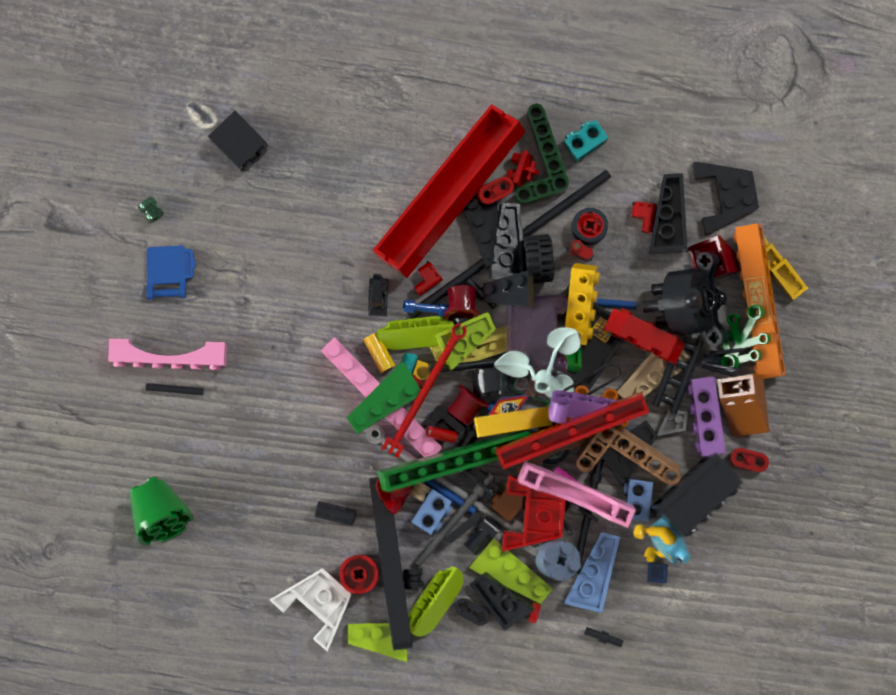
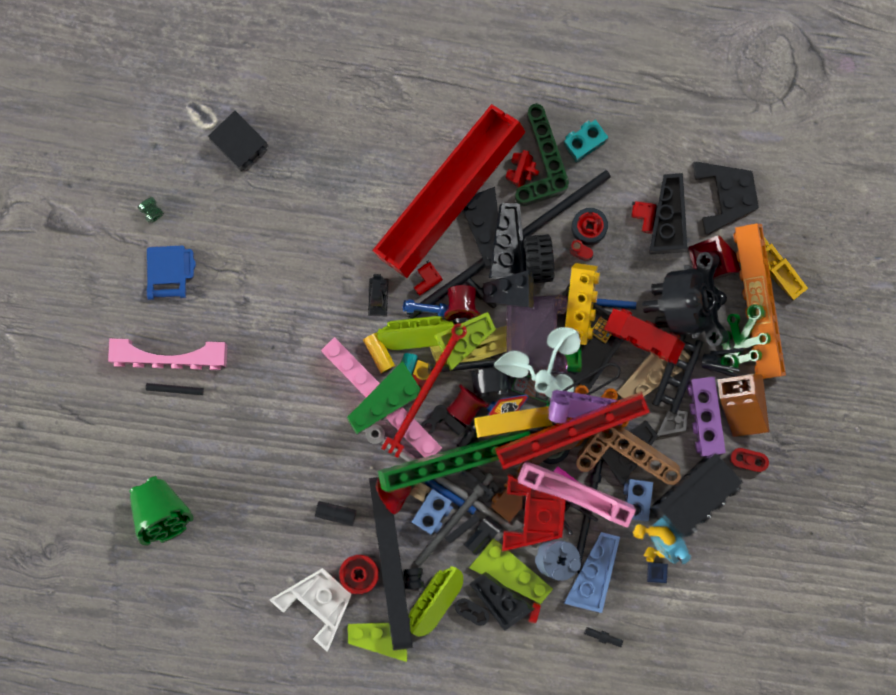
(441, 434): red piece -> none
(494, 190): red plate -> none

